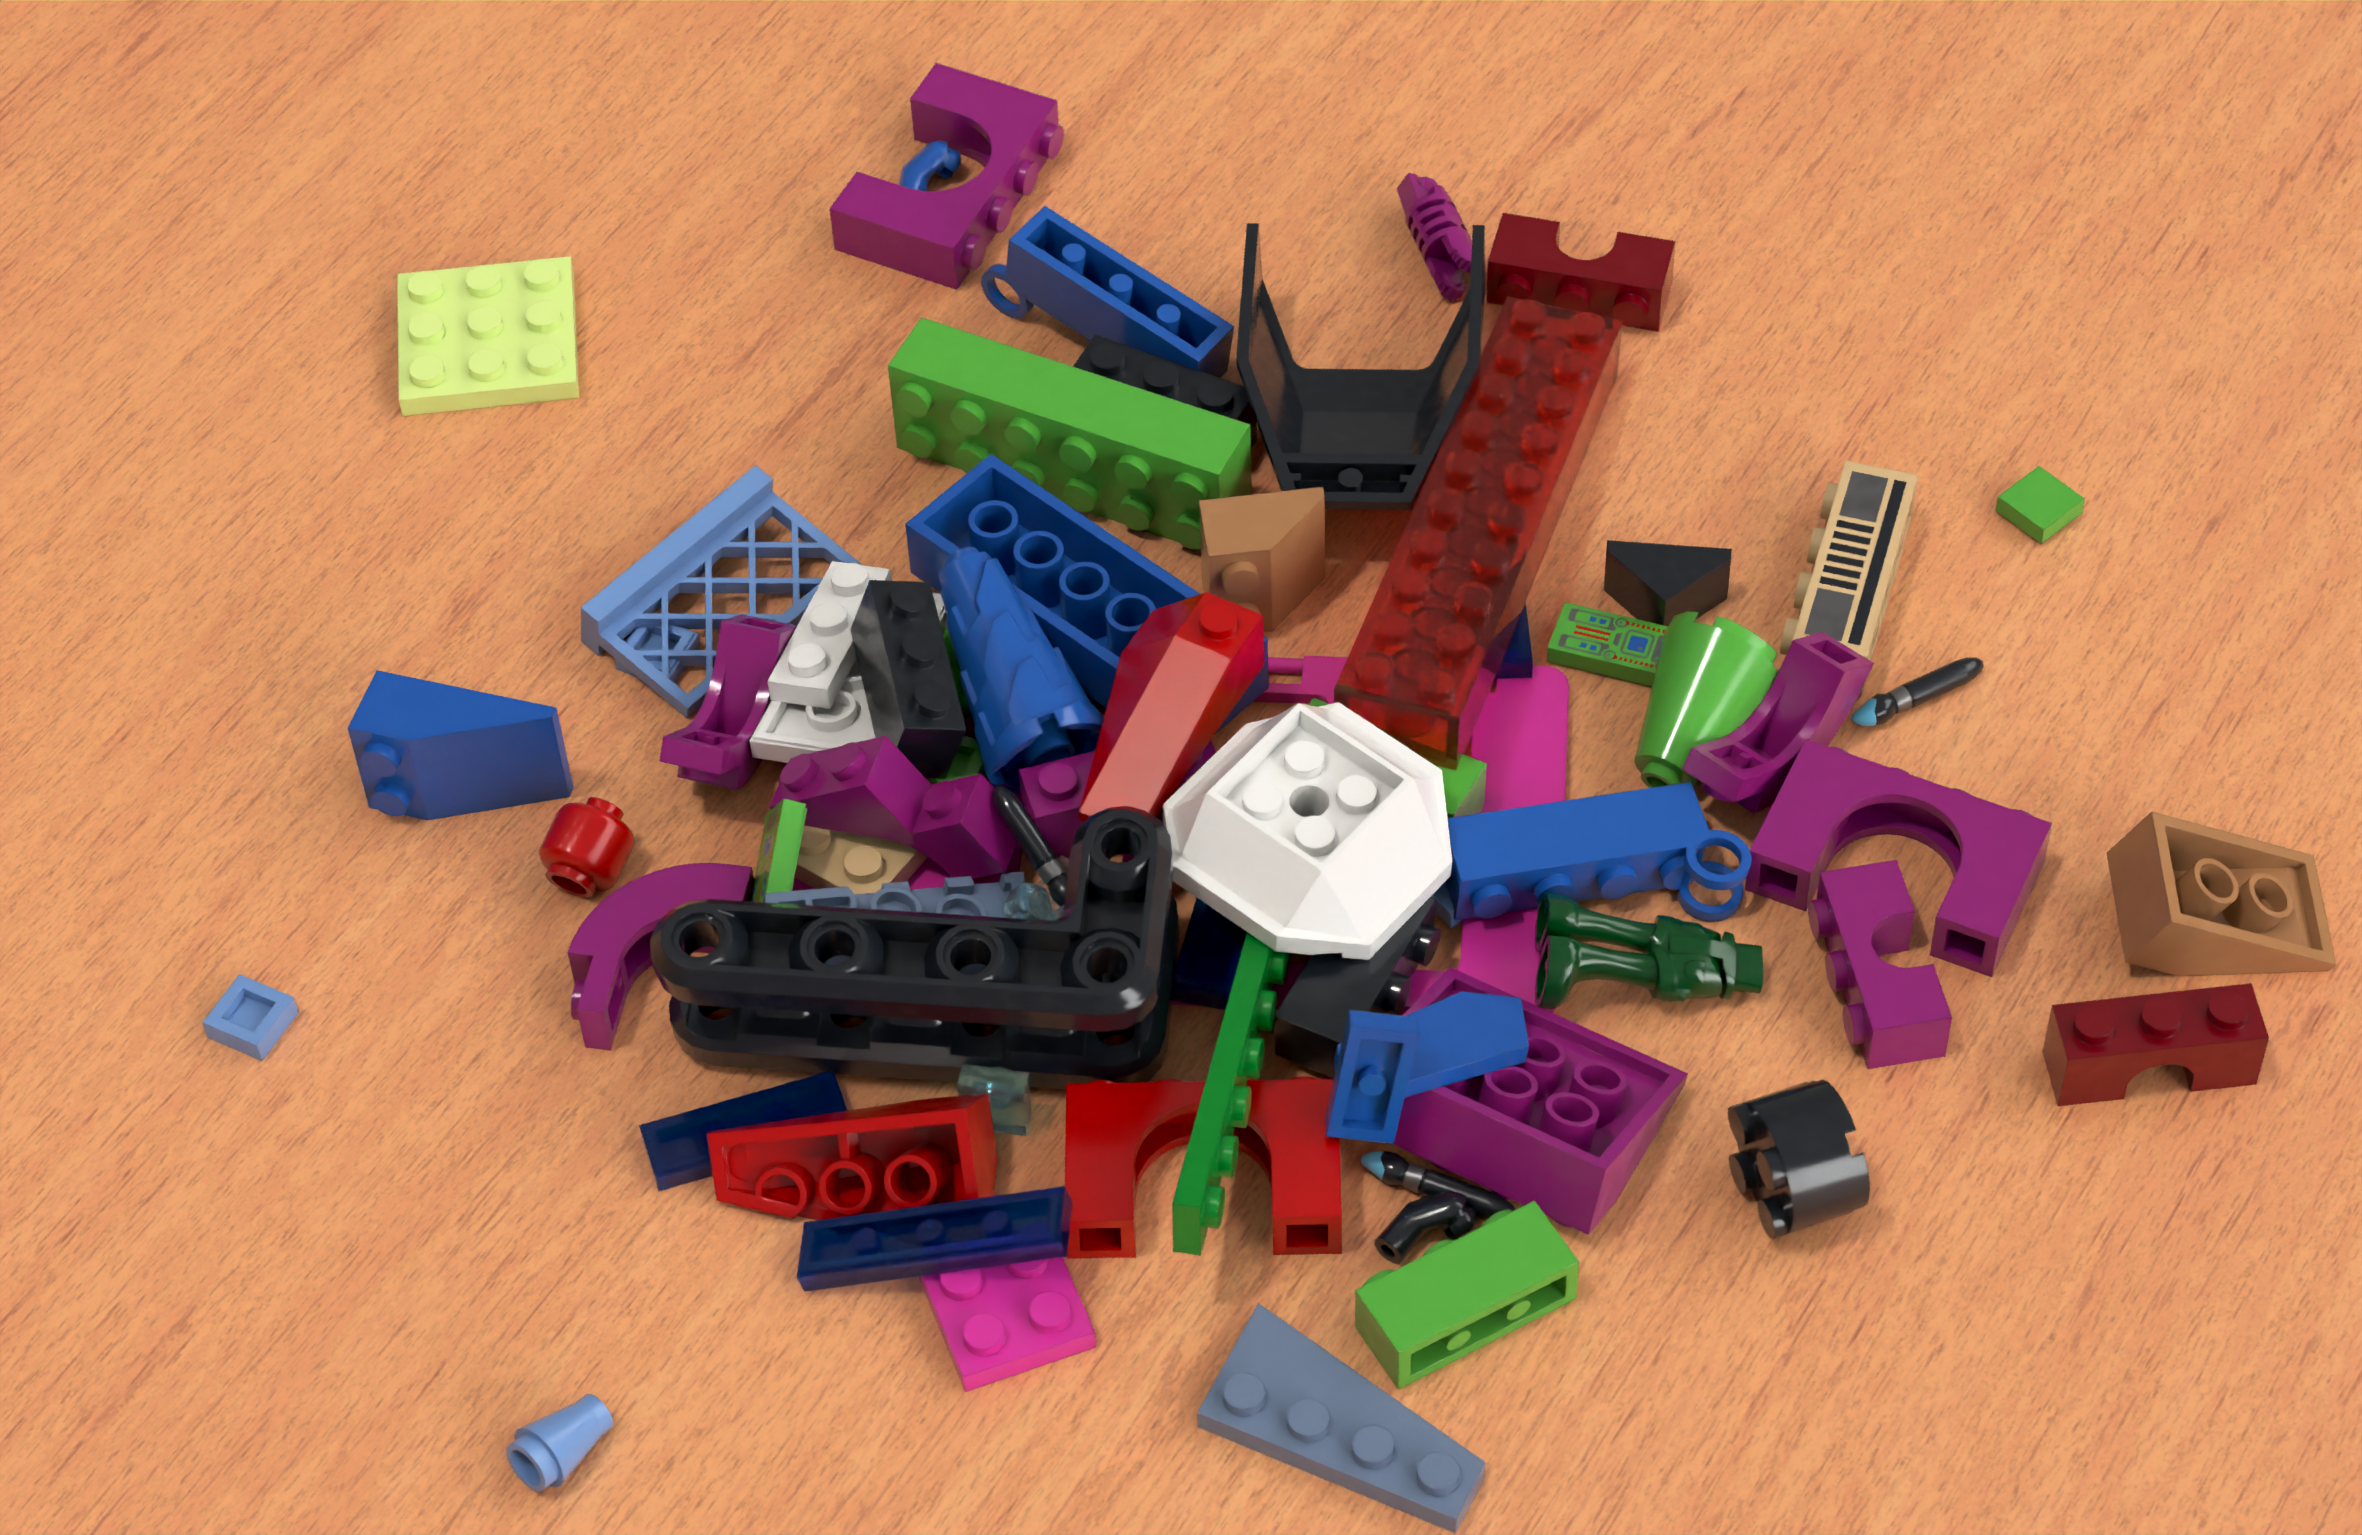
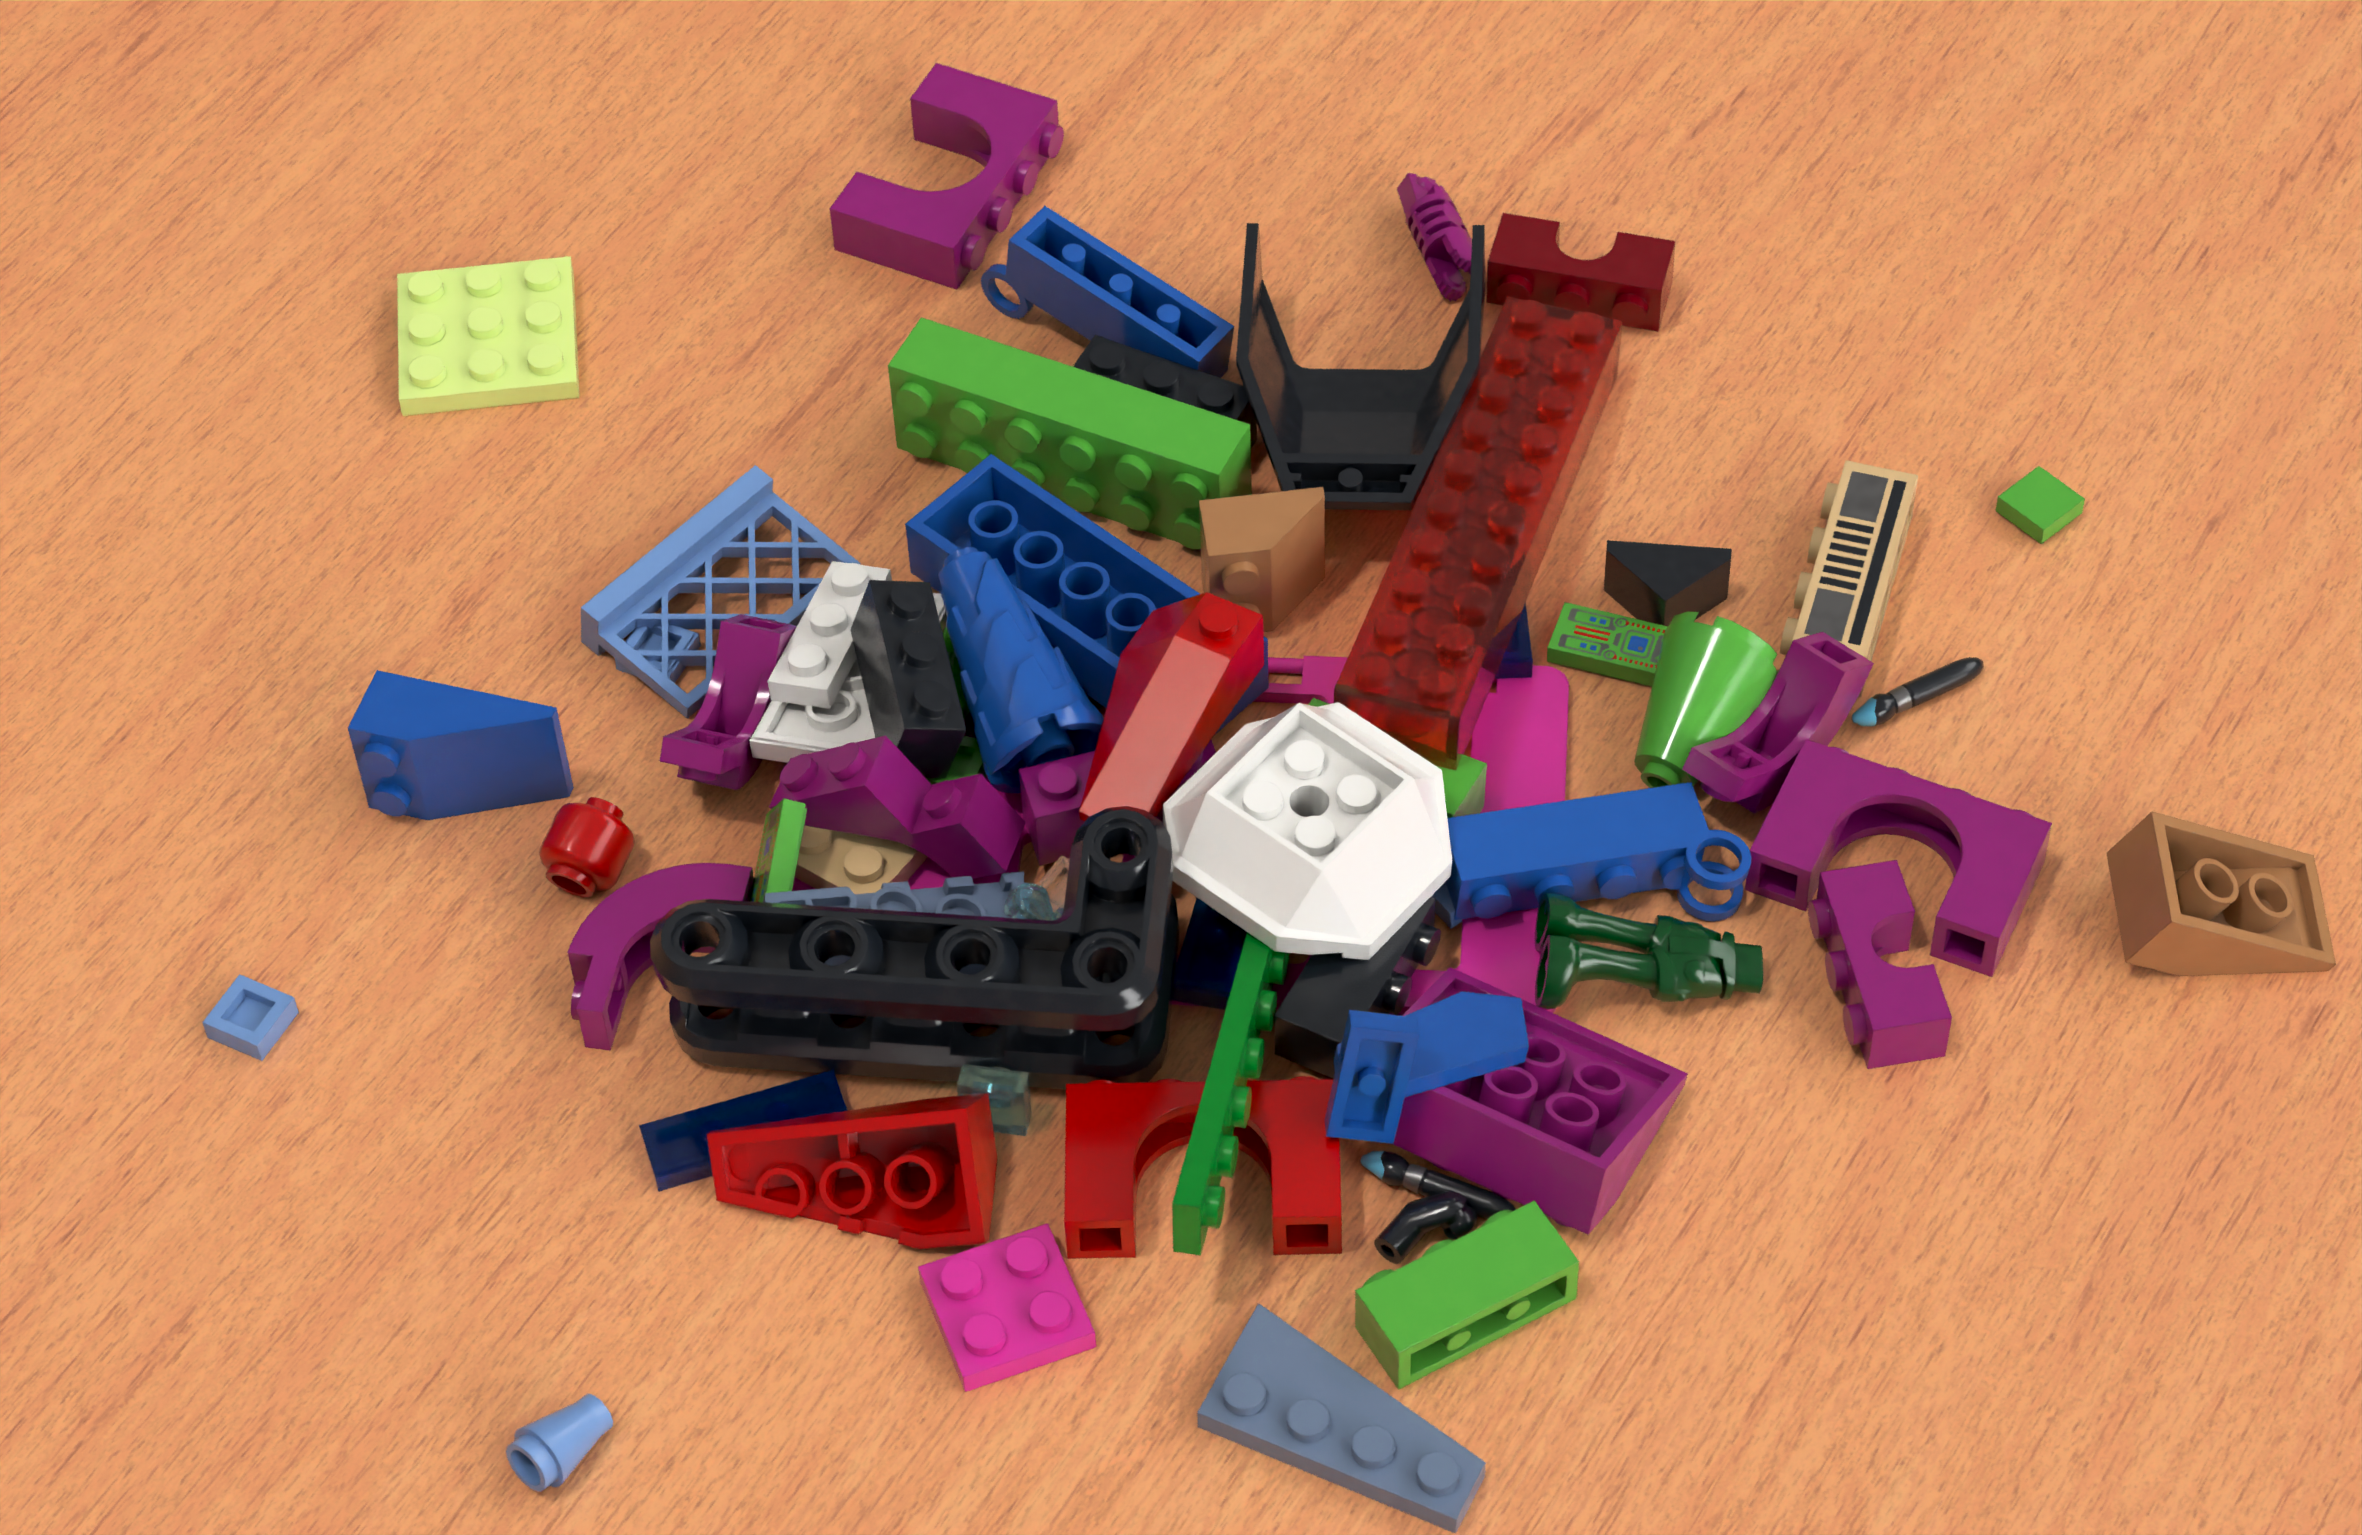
(933, 158): blue arm -> none
(935, 1239): clear blue tile -> none
(1031, 842): black piece -> none
(1797, 1157): black brick -> none
(2104, 1043): dark red arch -> none

